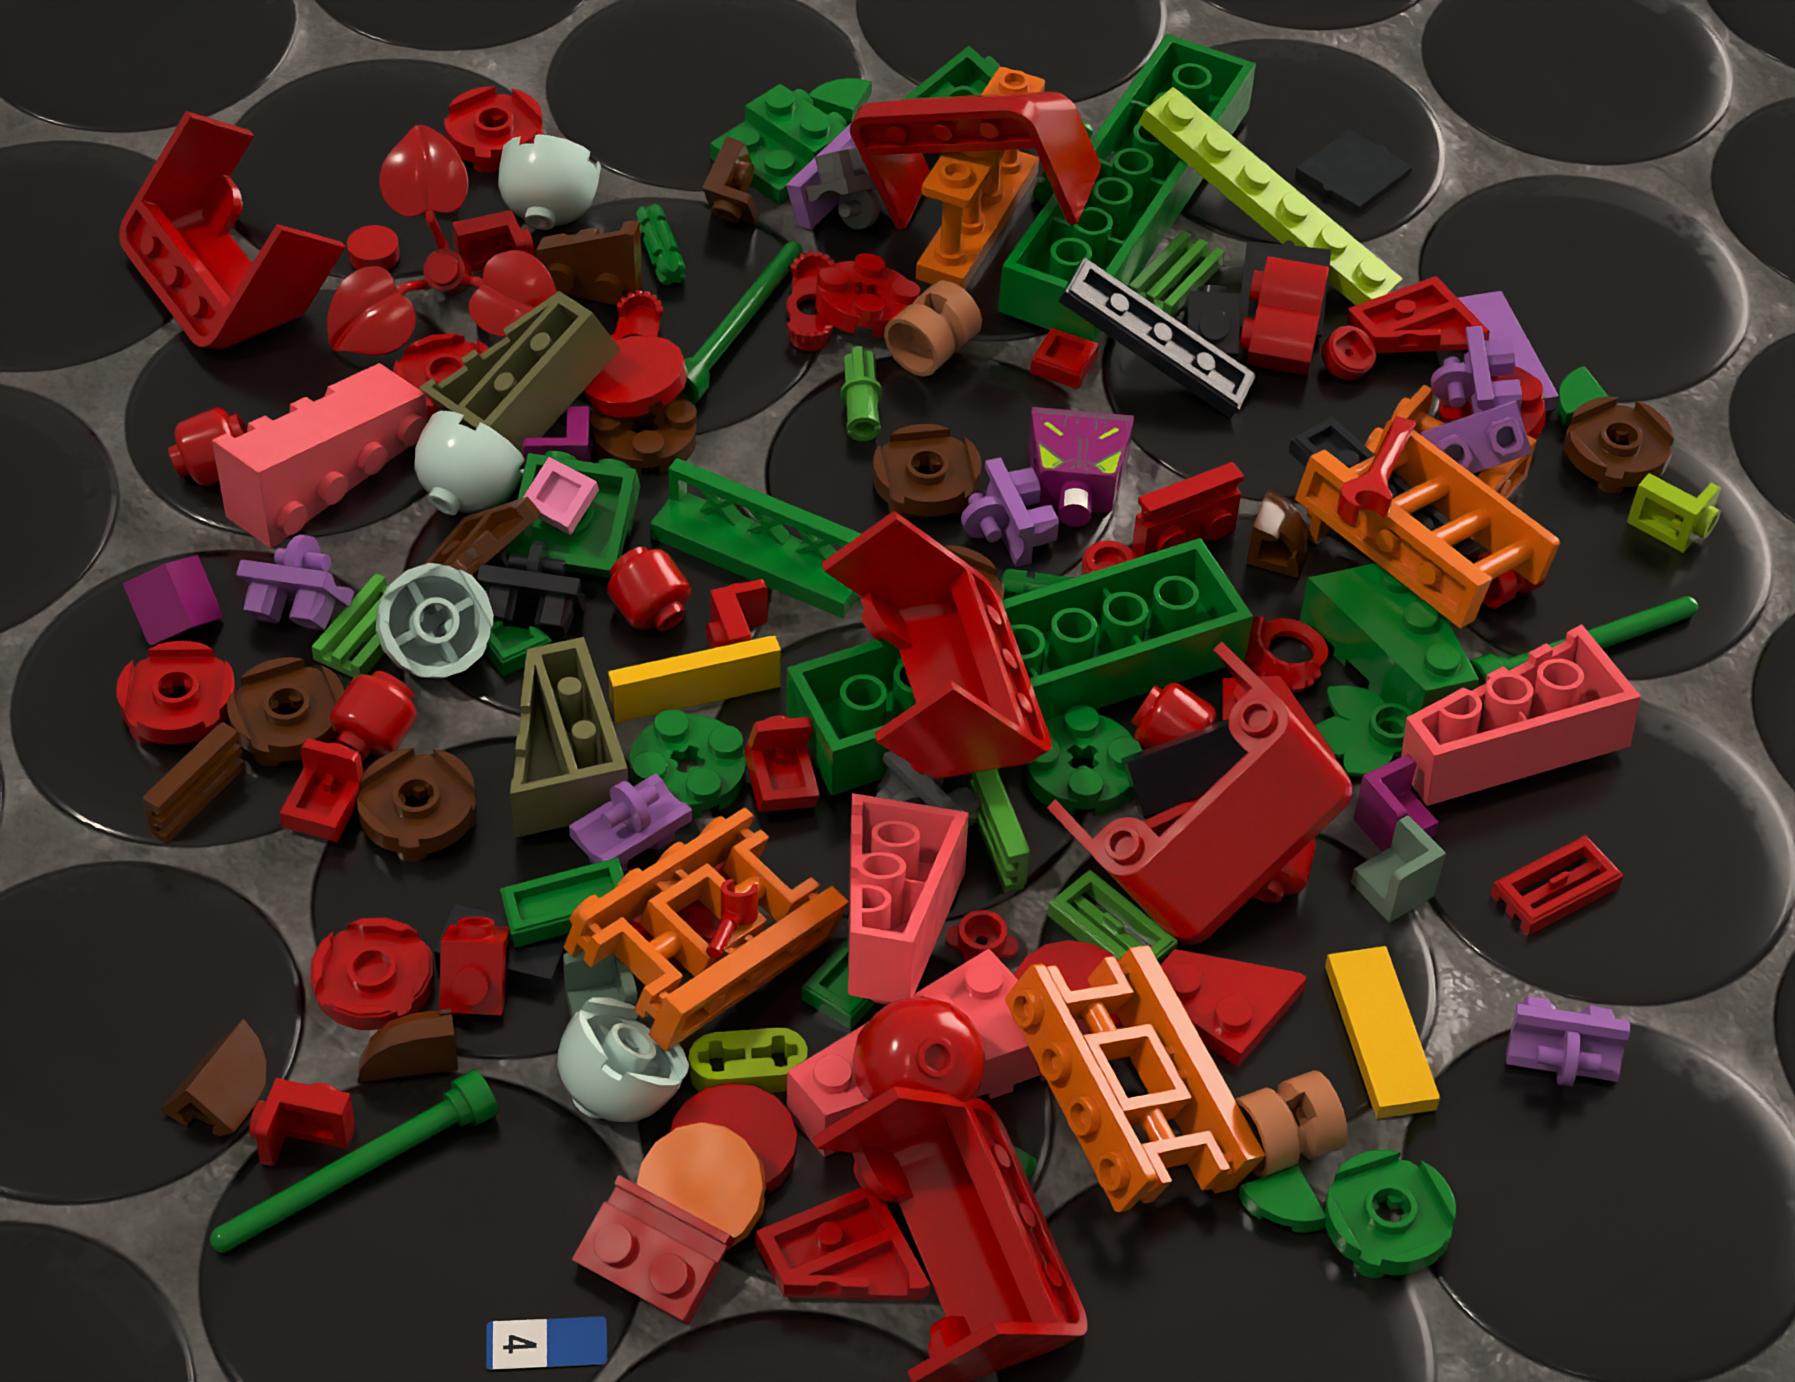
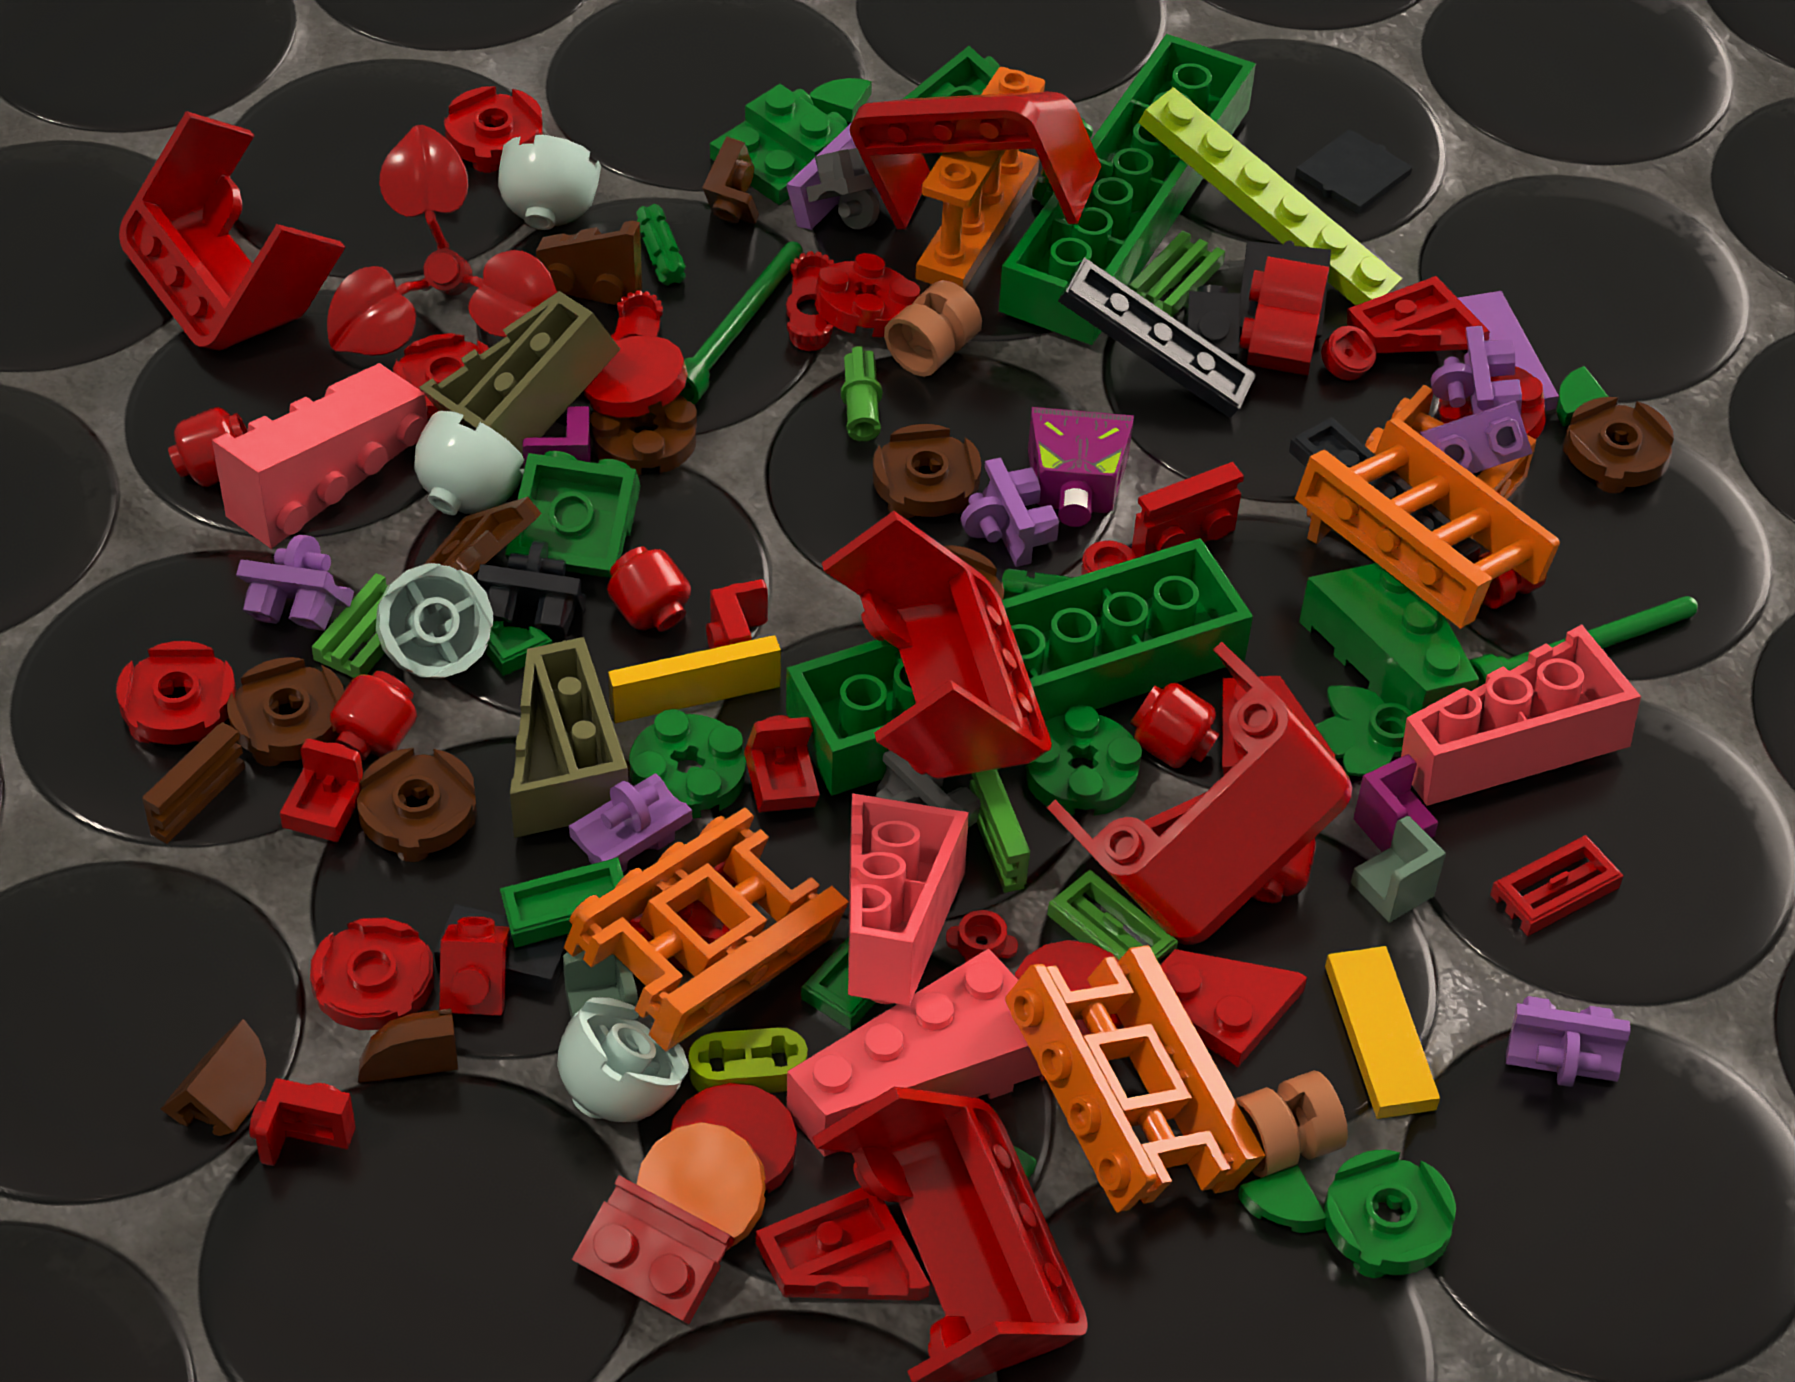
(172, 599): magenta panel -> none
(373, 247): red tile -> none
(465, 1103): green piece -> none
(489, 235): red bracket -> none
(546, 1343): sticker -> none
(561, 495): bright pink plate -> none
(736, 911): red hand -> none
(751, 547): green fence -> none
(919, 1047): red cylinder -> none
(1064, 358): red tile -> none
(1181, 767): black tile -> none
(1264, 663): red piece -> none
(1278, 536): reddish brown brick -> none
(1371, 489): red piece -> none
(1672, 513): lime bracket -> none

